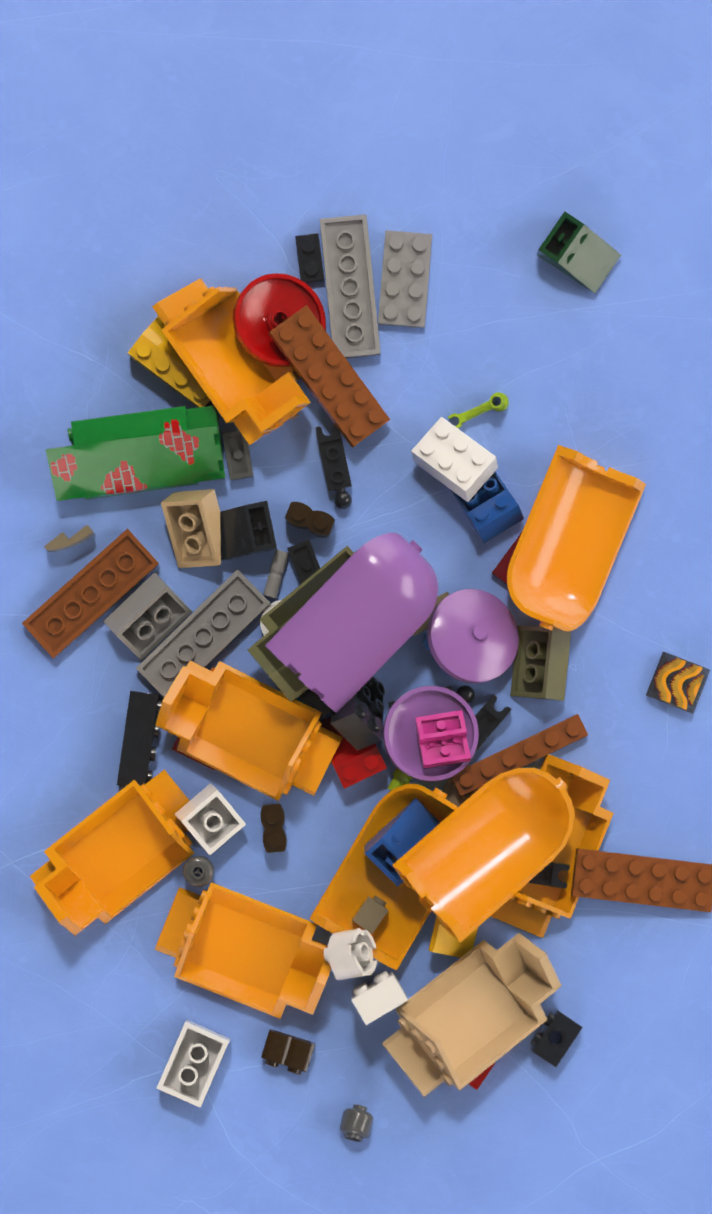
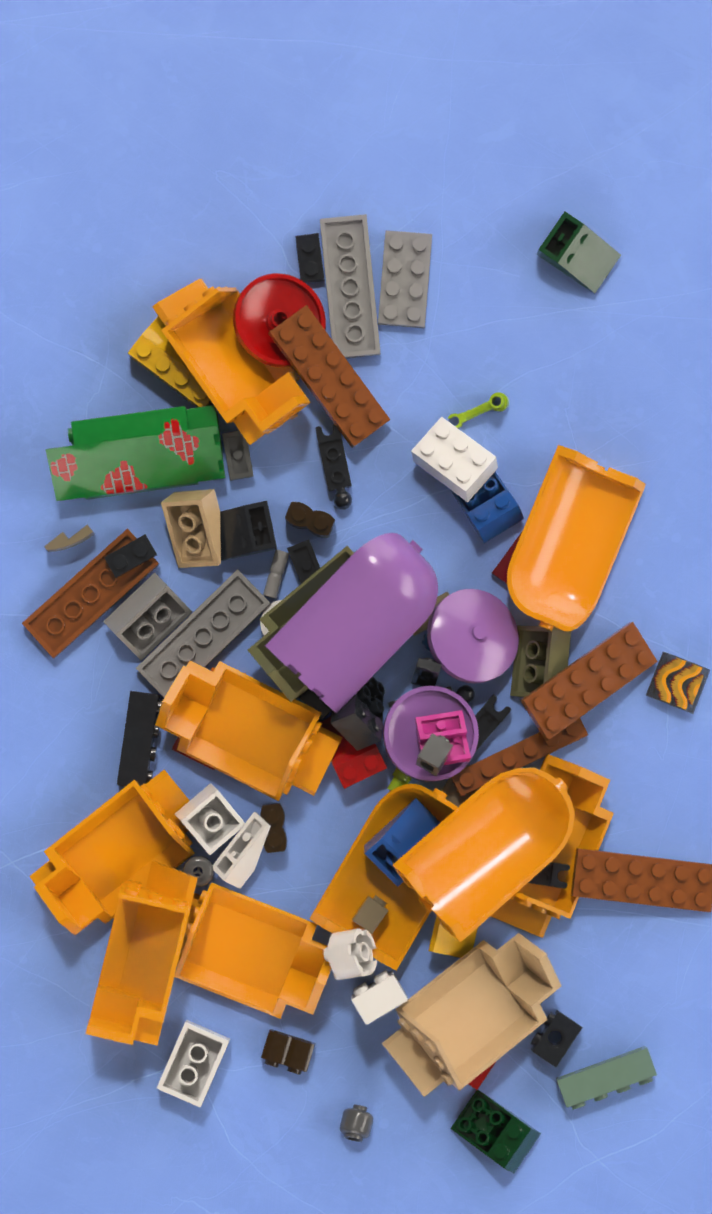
(130, 556): none -> black plate
(142, 957): none -> light orange panel
(243, 852): none -> white slope
(426, 672): none -> black plate
(434, 754): none -> dark grey brick
(495, 1131): none -> dark green slope
(588, 681): none -> dark orange plate
(606, 1077): none -> sand green brick

